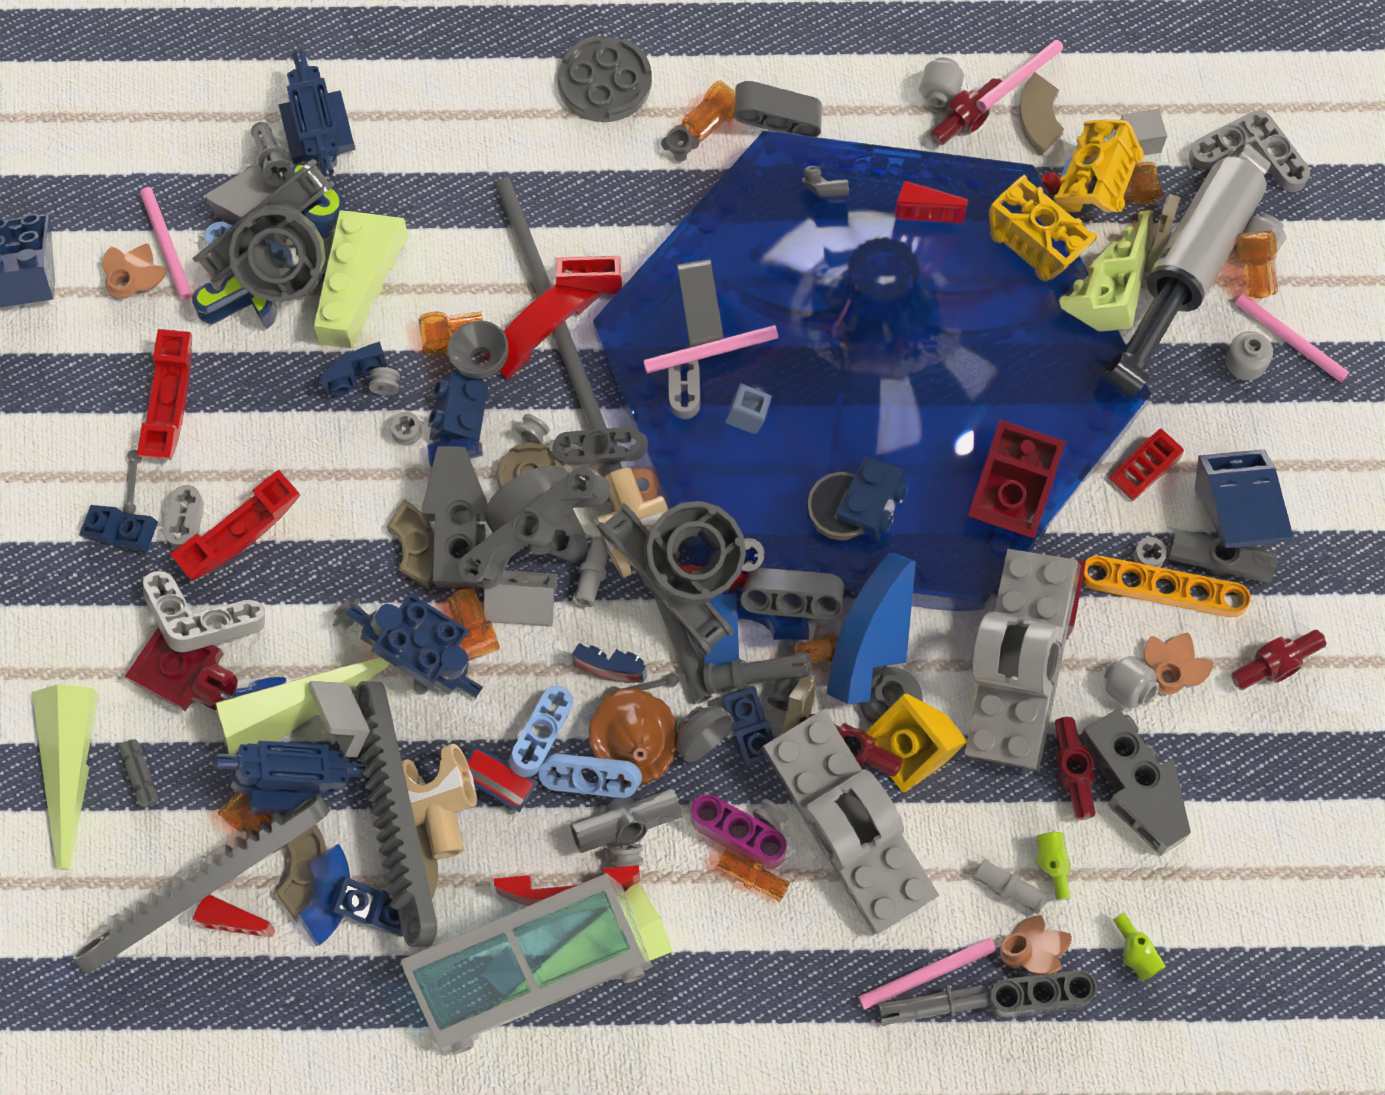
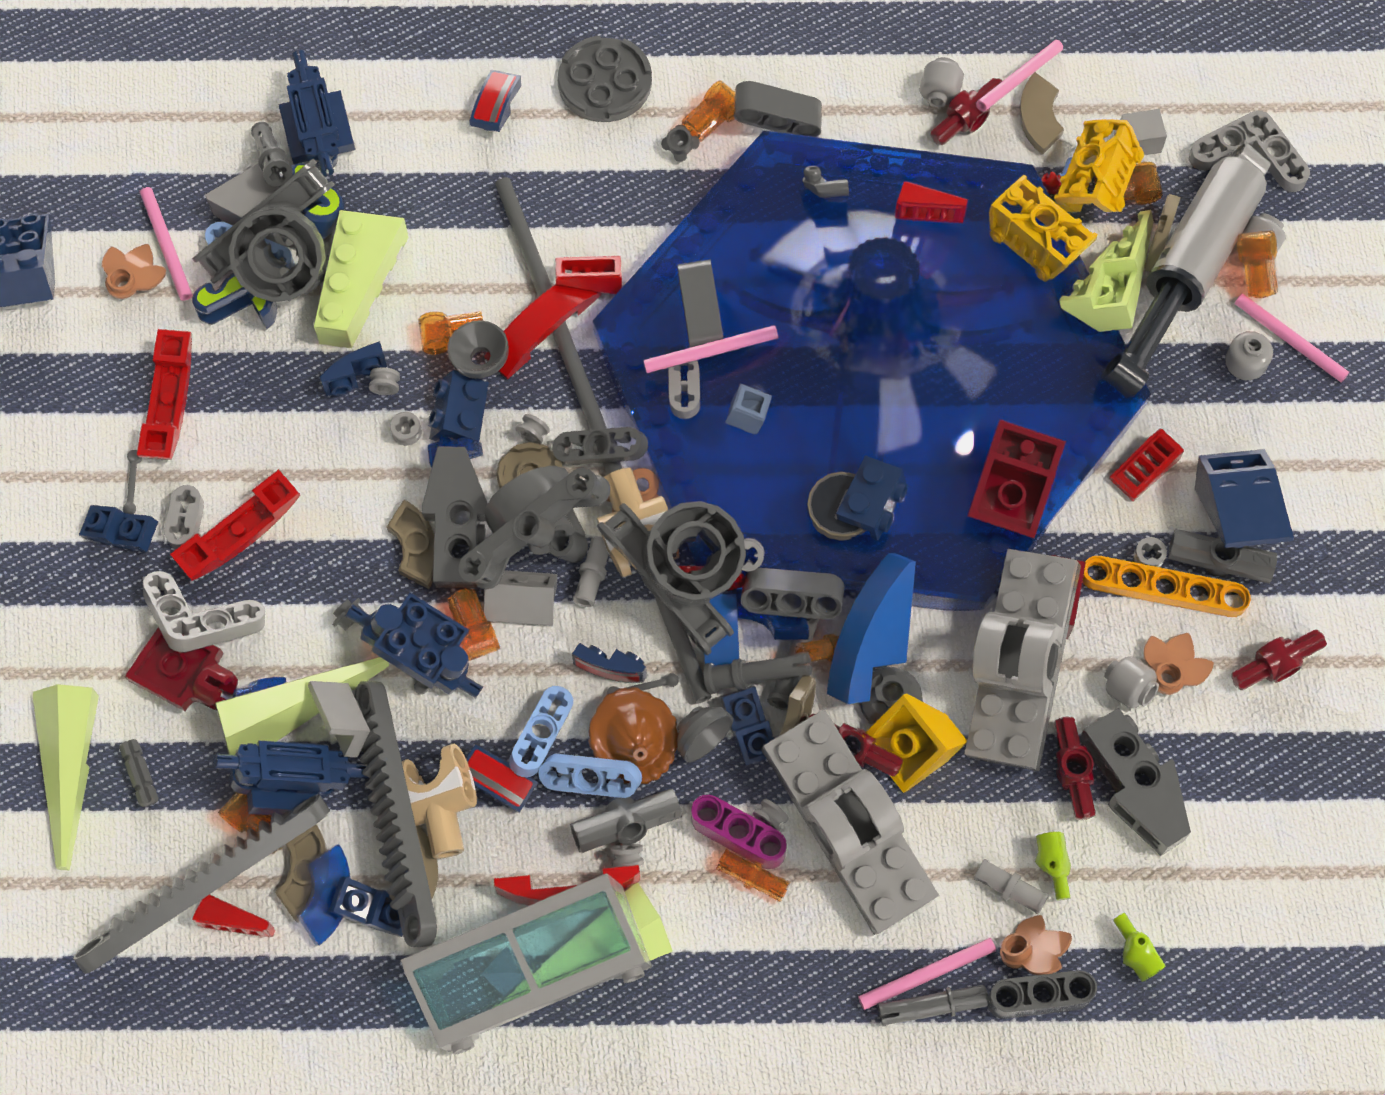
(494, 101): none -> slope

